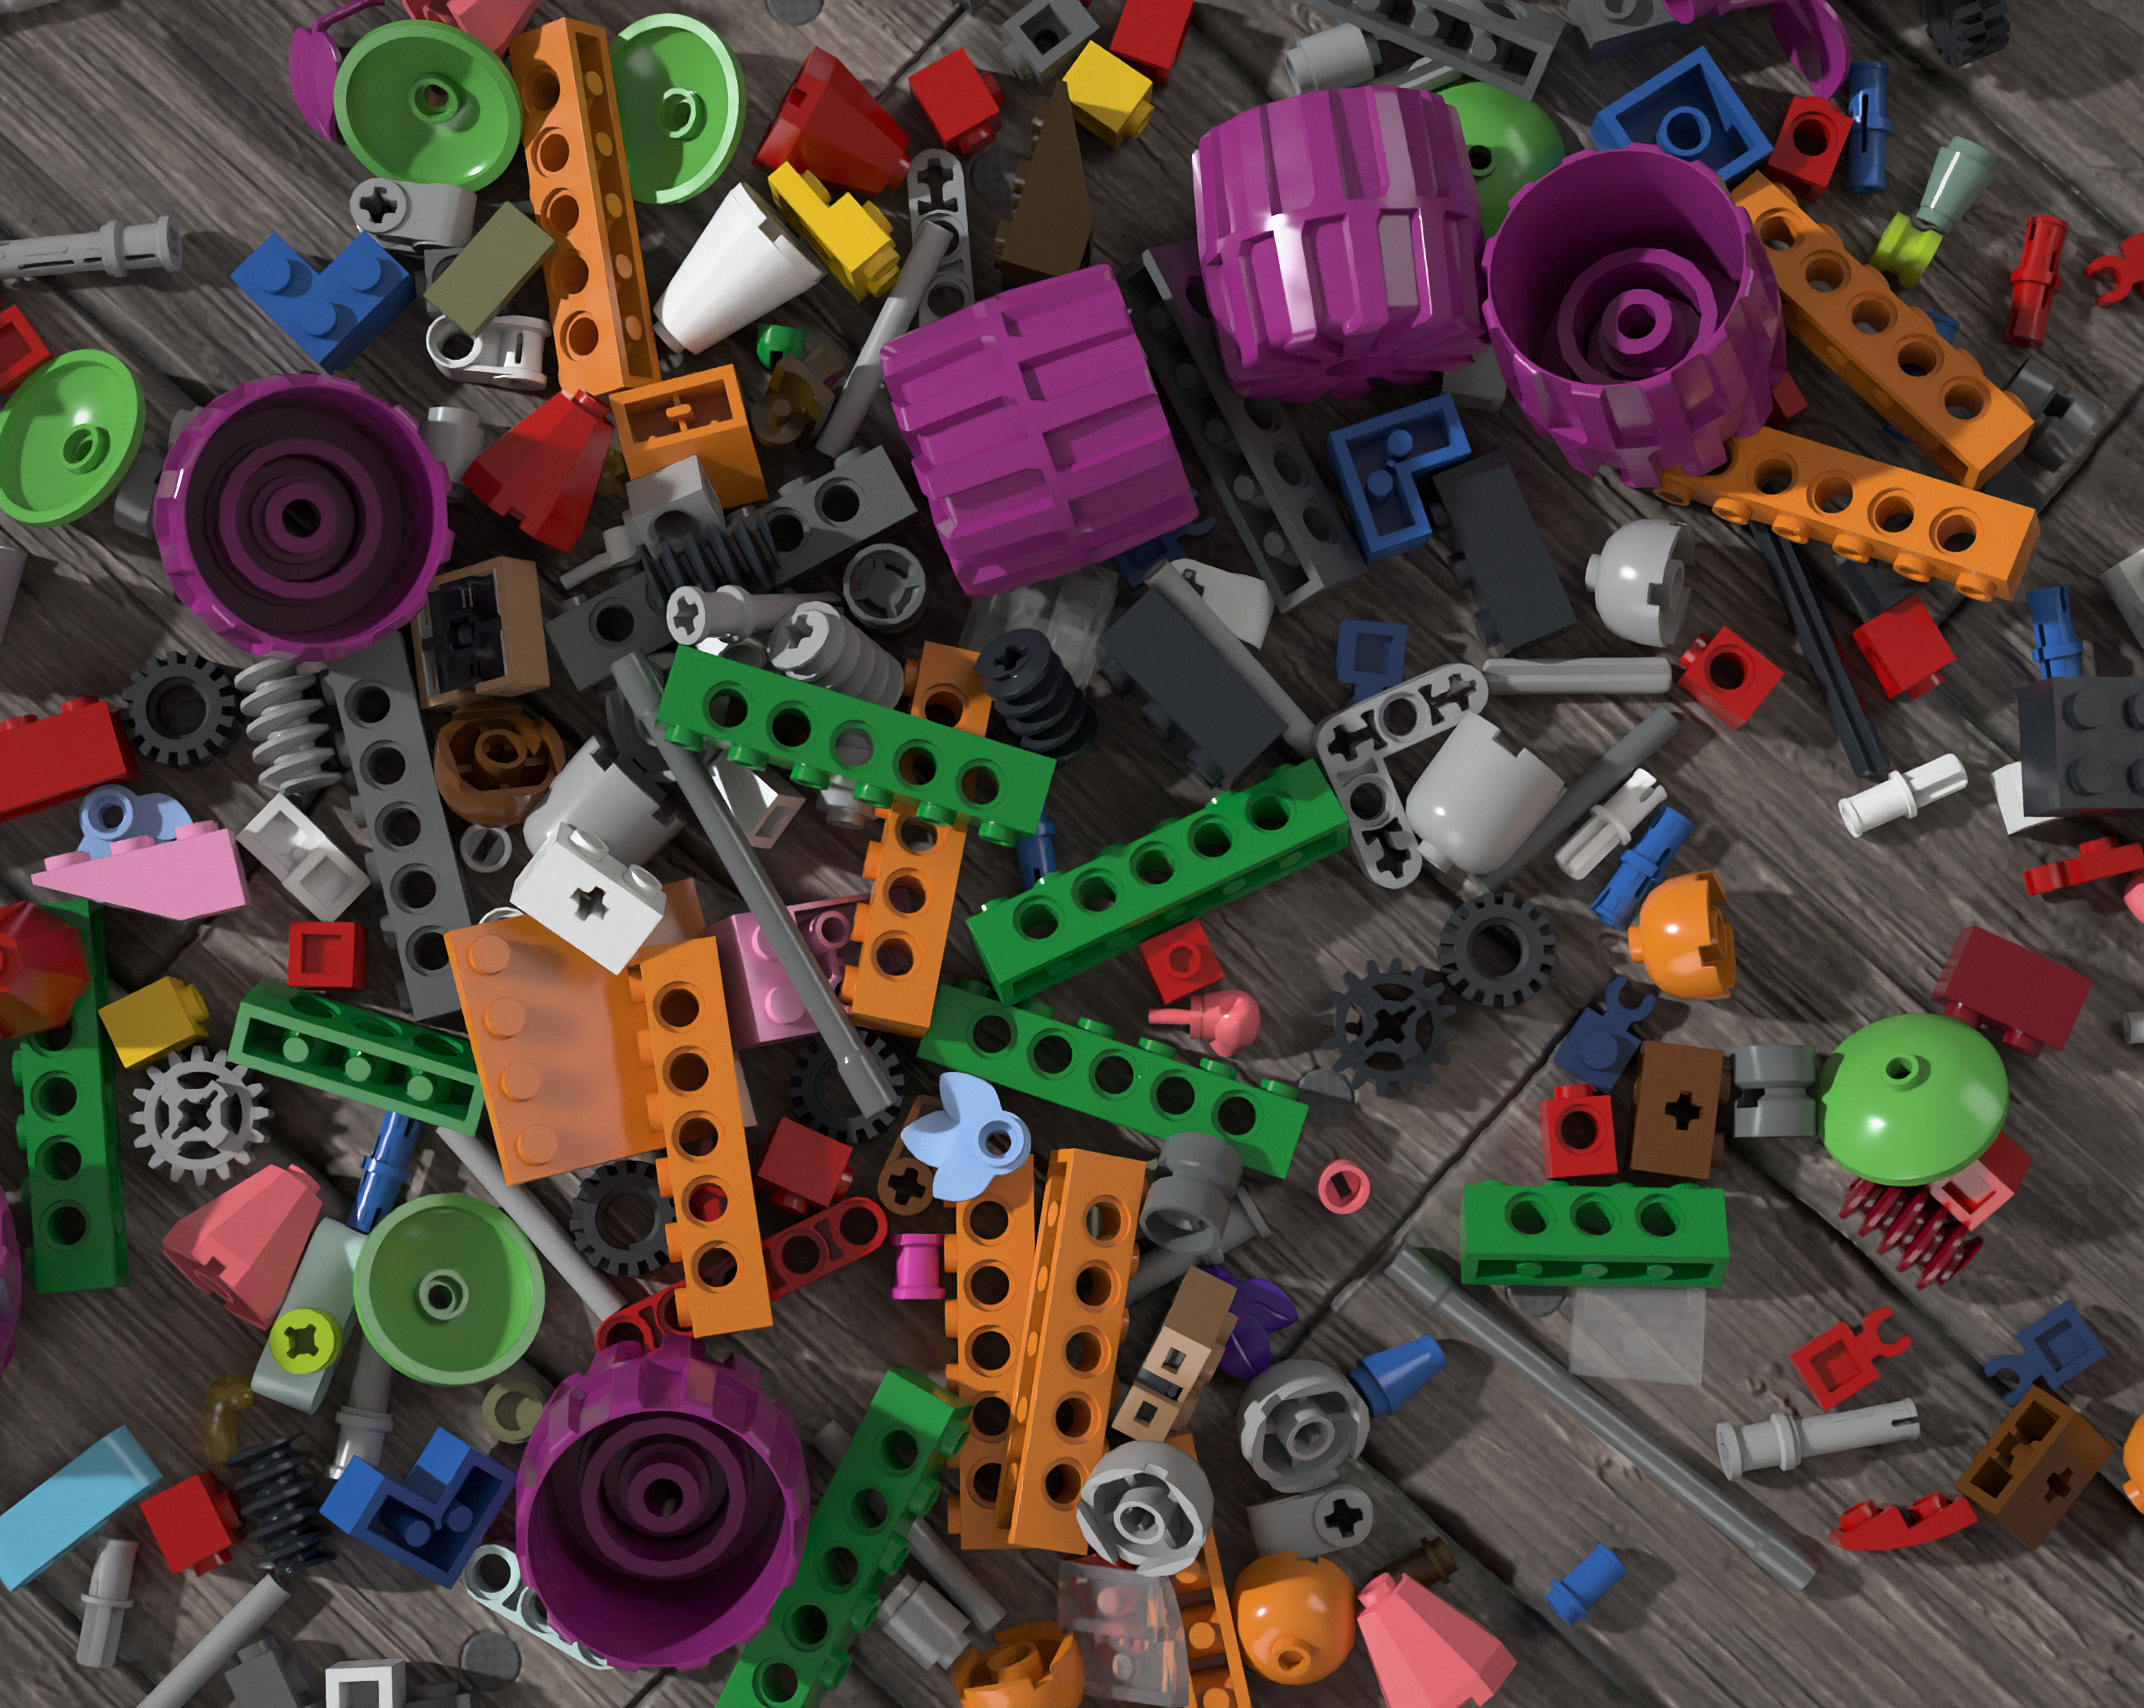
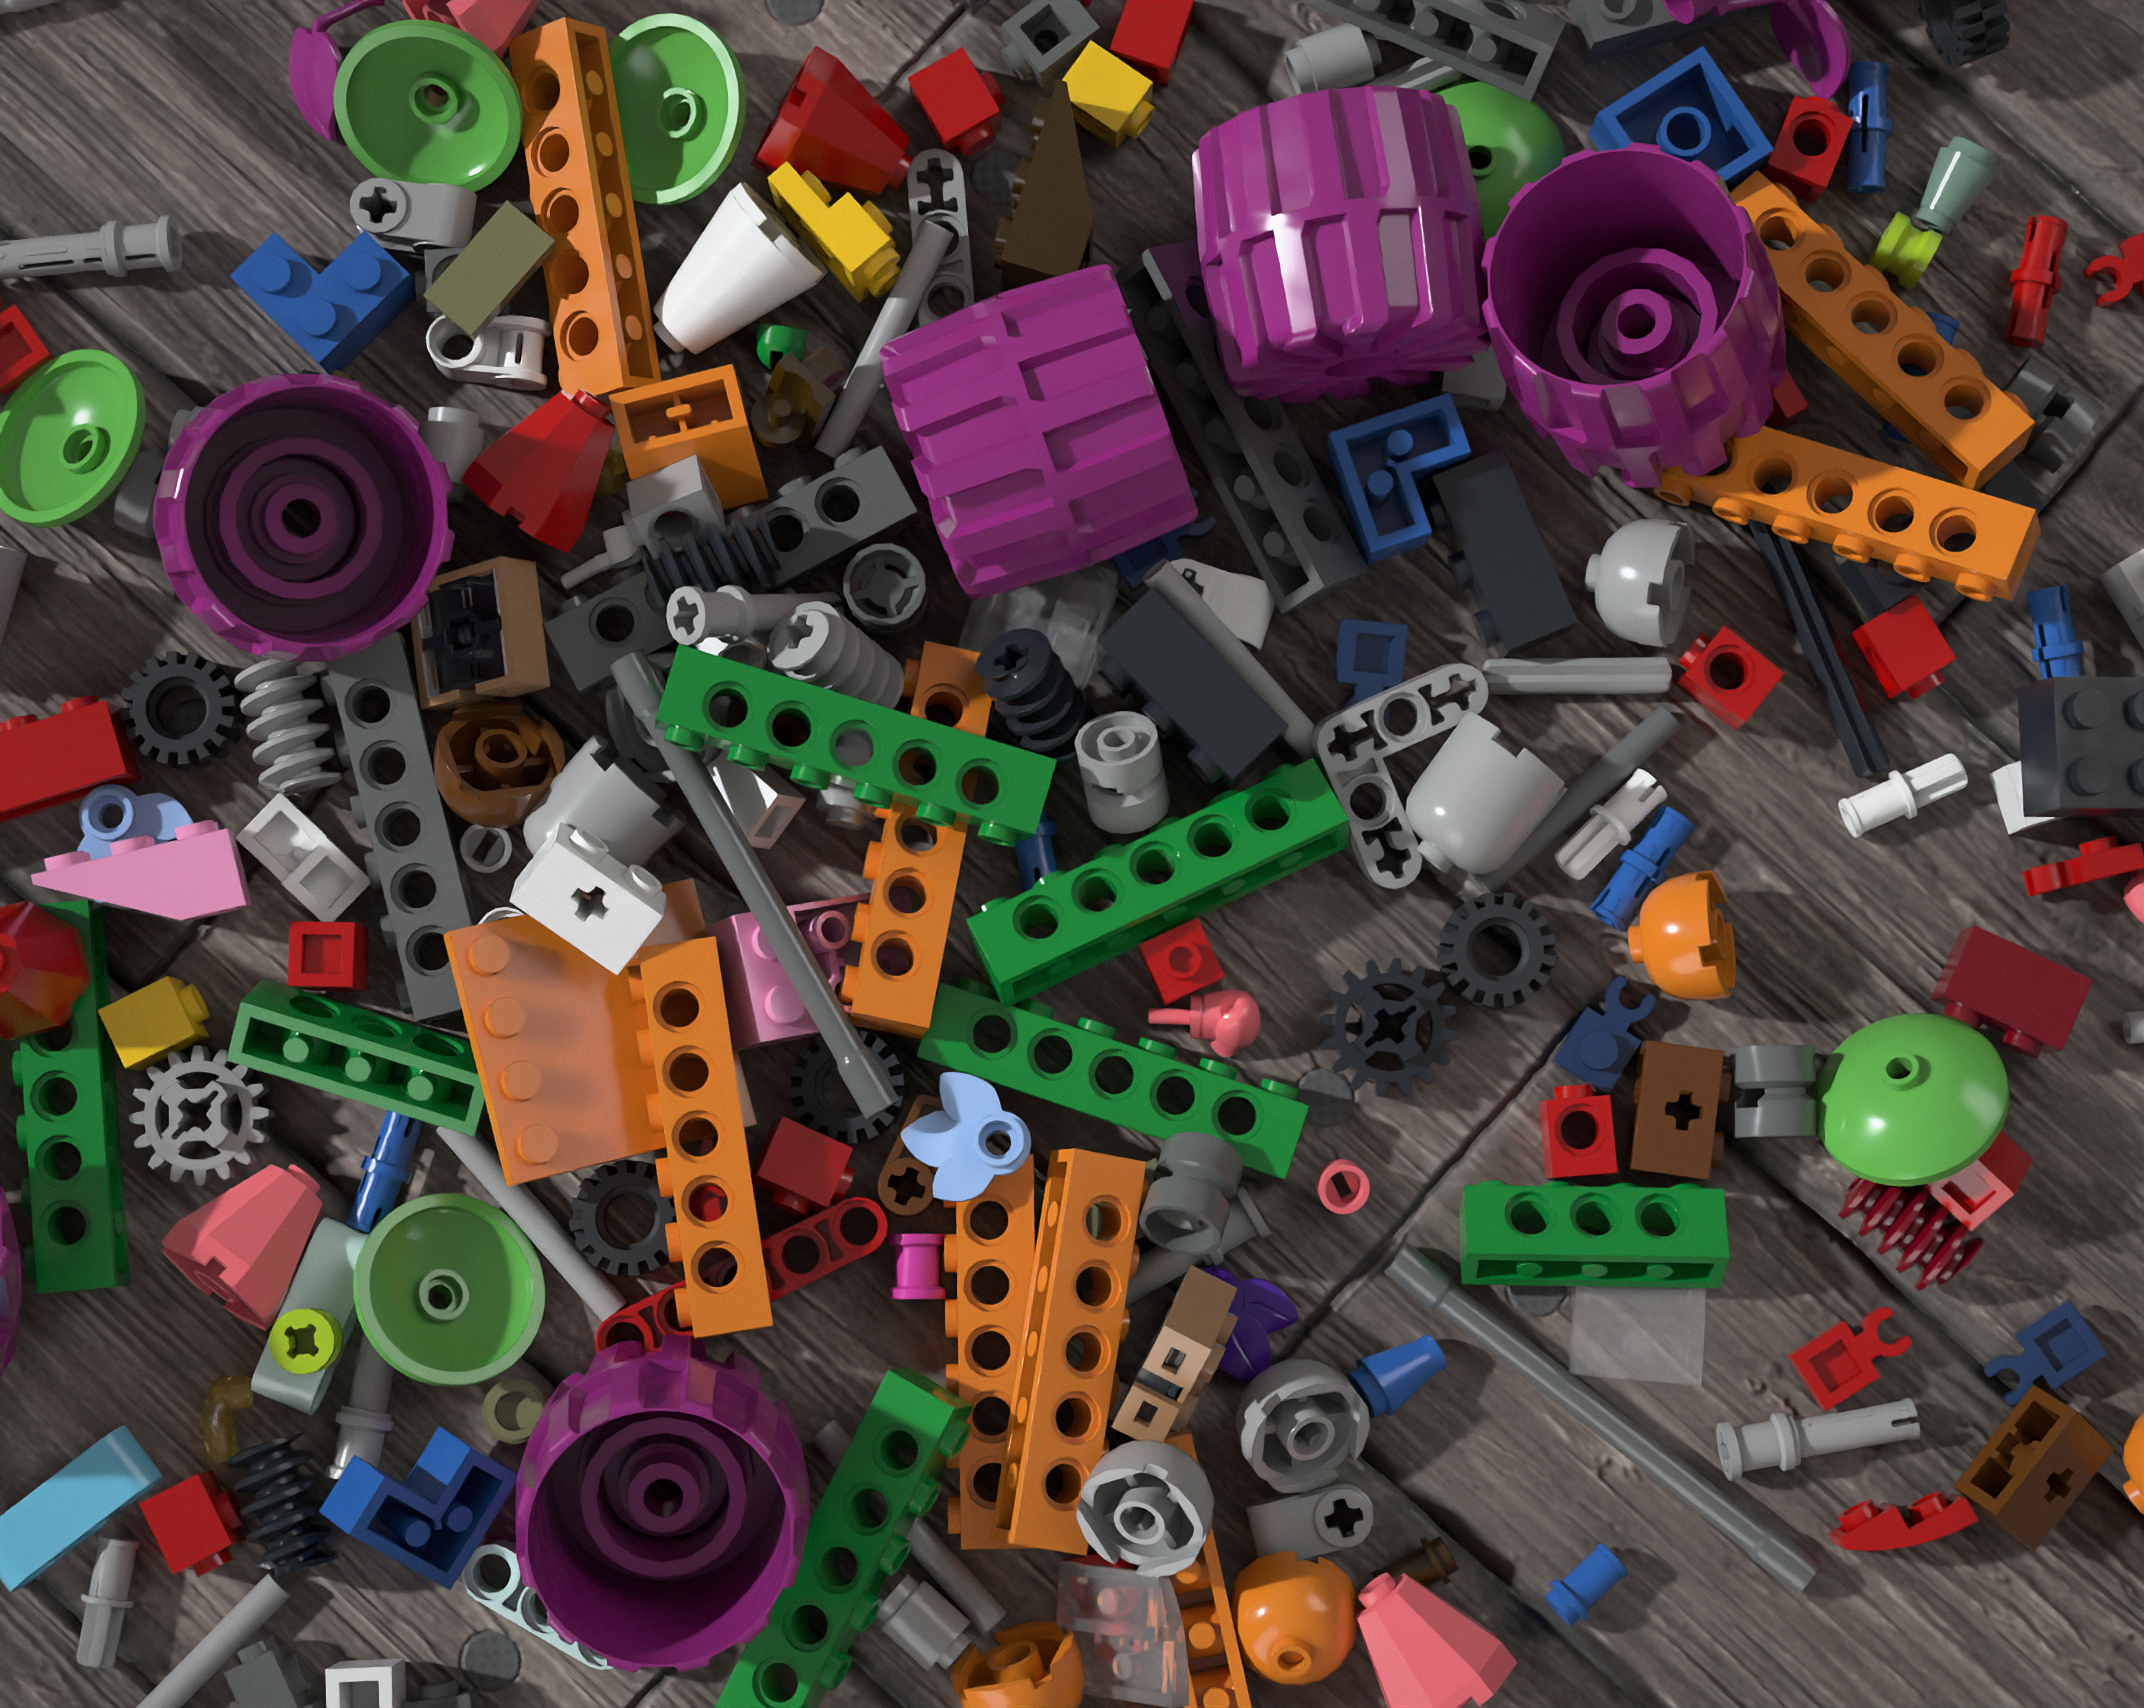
(1122, 772): none -> light grey wheel

